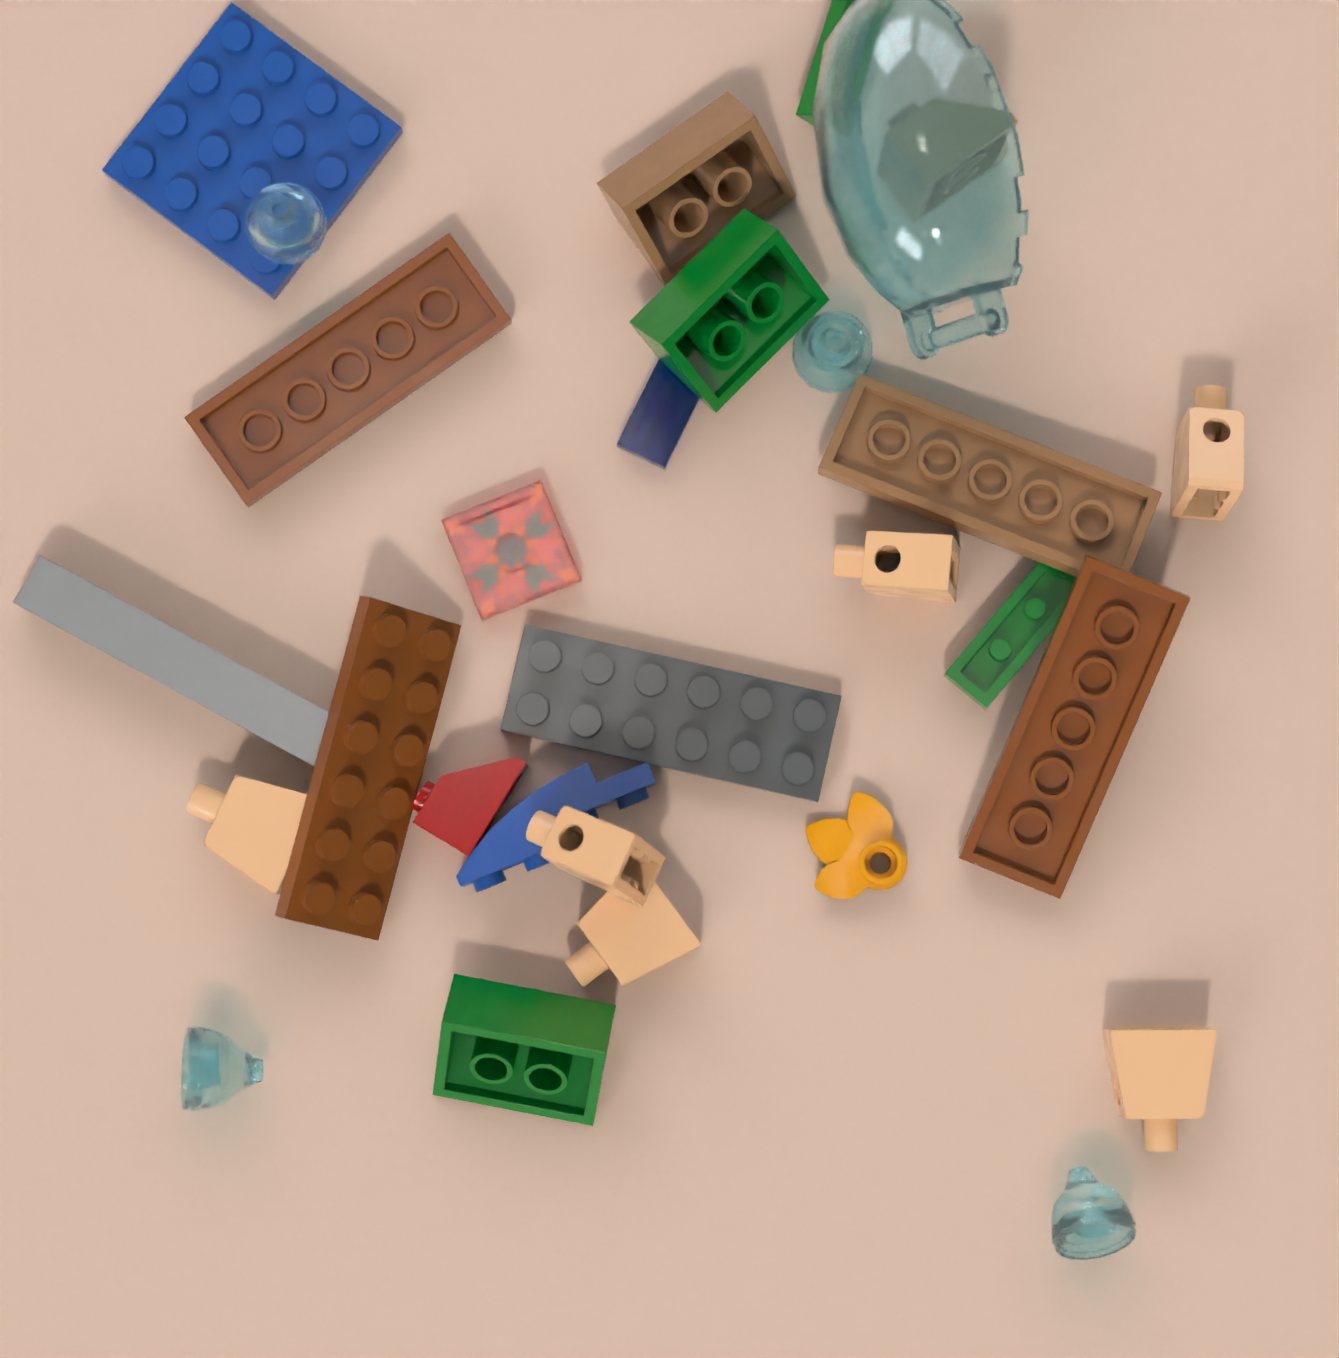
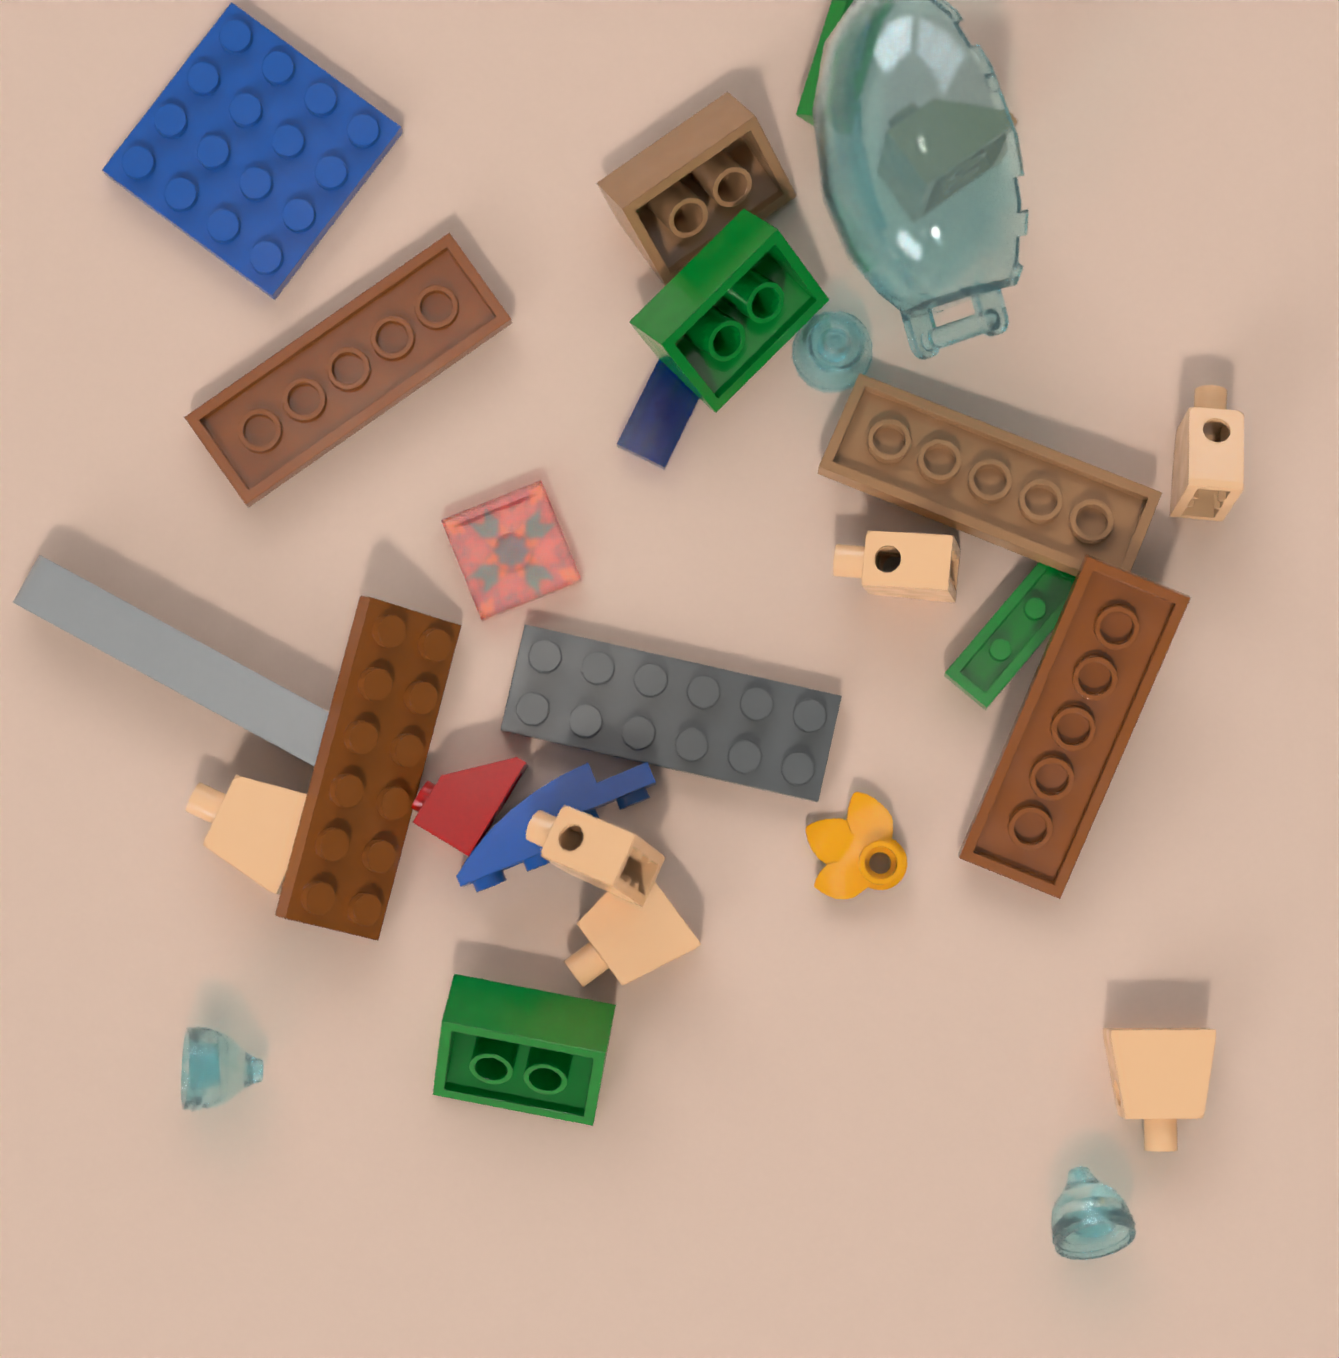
(285, 223): clear light blue helmet -> none

